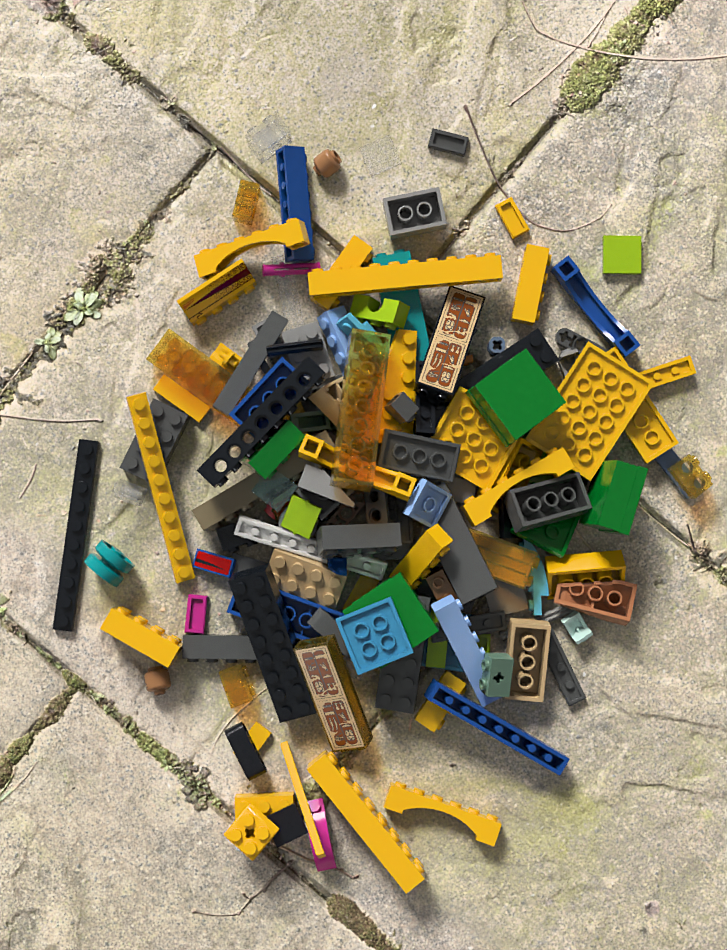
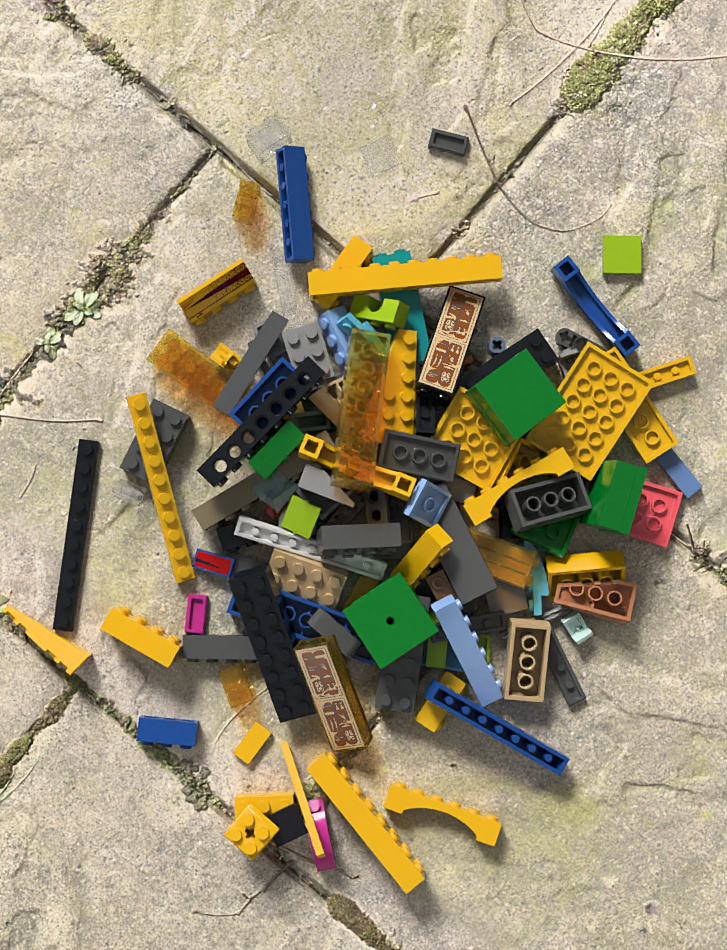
(60, 648): none -> yellow wedge
(109, 563): teal wheel -> none
(157, 680): medium nougat head -> none
(167, 731): none -> blue brick
(181, 398): yellow tile -> none
(213, 261): yellow arch -> none
(245, 751): black beam -> none
(268, 270): dark pink pin -> none
(294, 347): black axle -> none
(327, 163): medium nougat head -> none
(338, 565): blue tile -> none
(374, 635): dark azure plate -> none
(402, 408): dark grey brick -> none
(414, 213): light grey brick -> none
(496, 674): sand green brick -> none
(512, 218): yellow tile -> none
(530, 284): yellow brick -> none
(655, 514): none -> coral plate
(686, 480): clear yellow brick -> none

